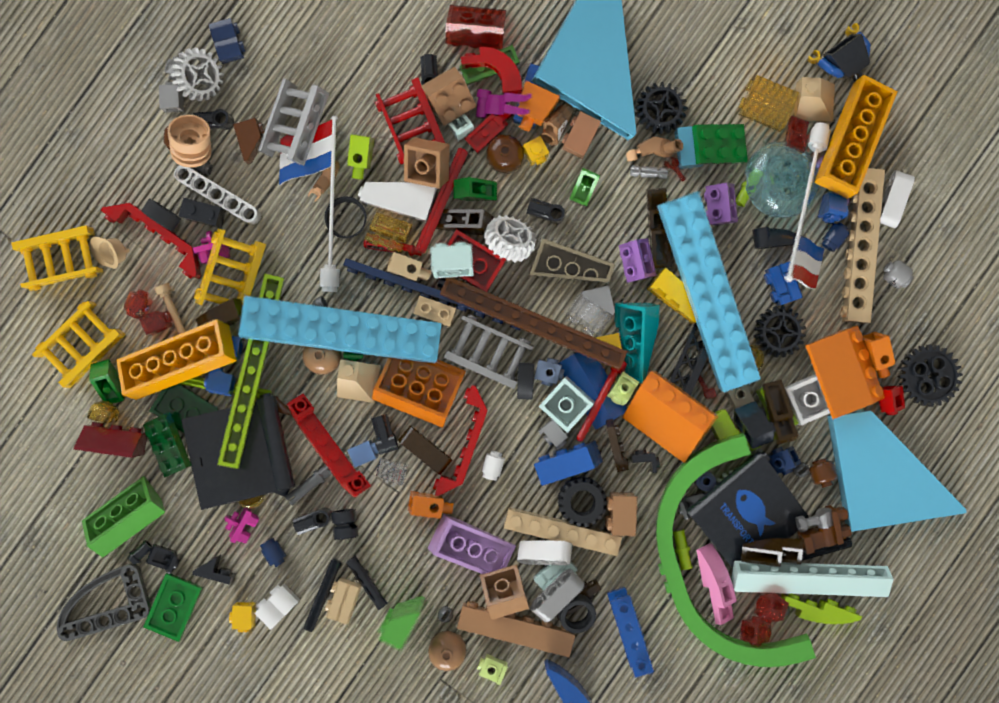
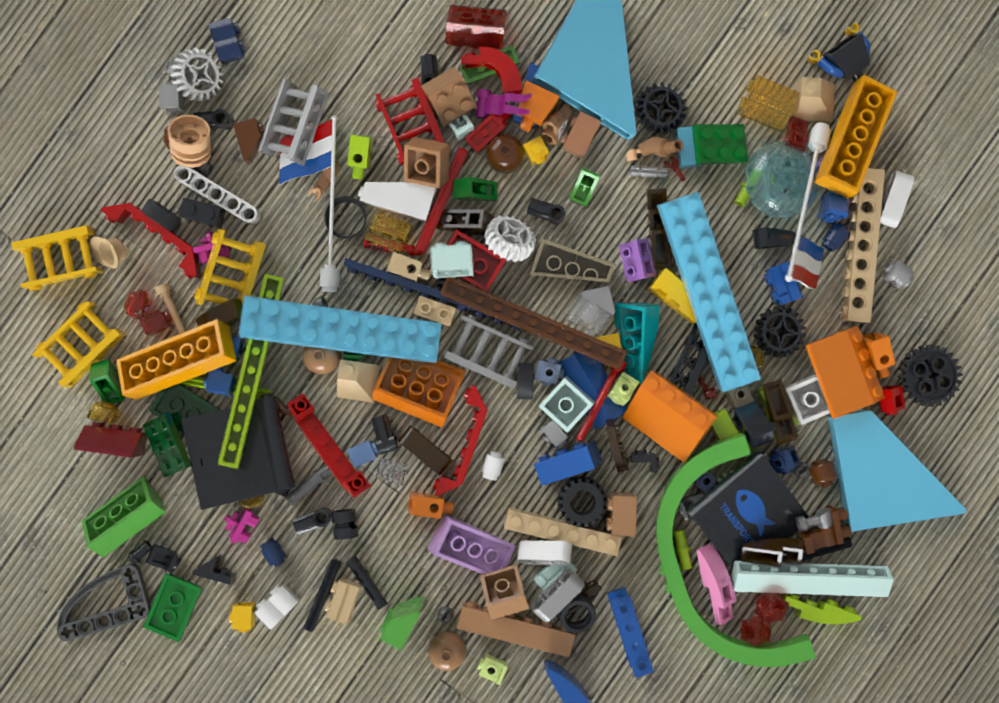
(721, 204): medium lavender brick -> none

